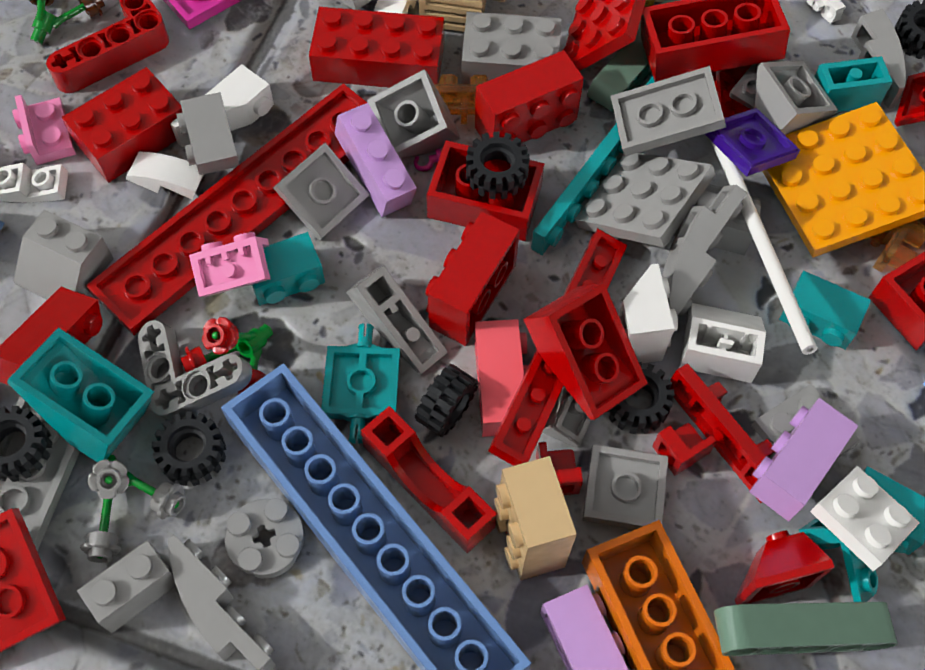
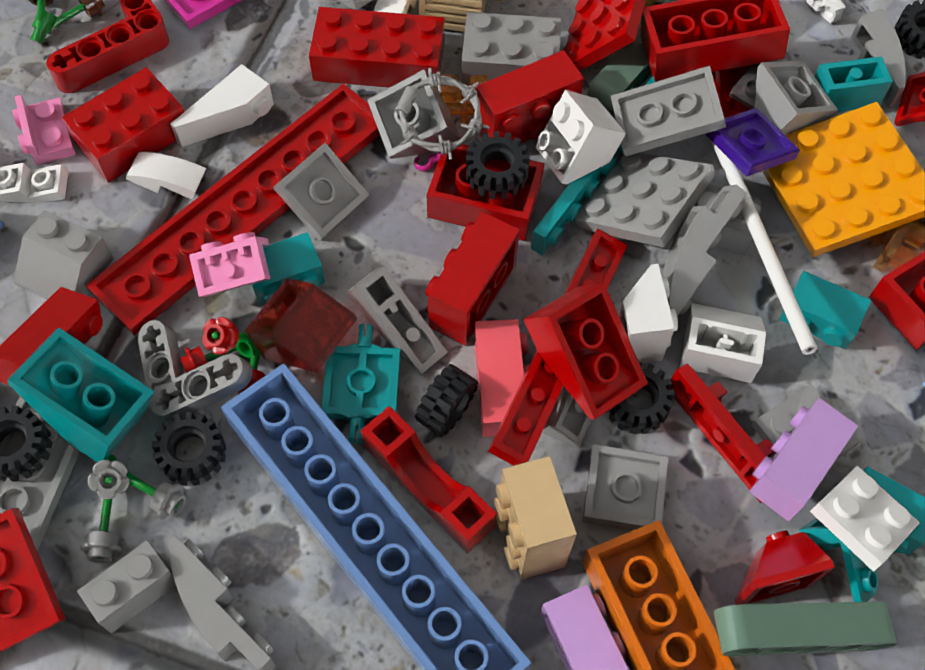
(208, 132): light grey brick -> none
(245, 527): light grey plate -> none
(300, 326): none -> clear red slope
(374, 159): lavender brick -> none
(408, 98): none -> light grey piece
(564, 463): red panel -> none
(579, 137): none -> white slope
(682, 447): red panel -> none

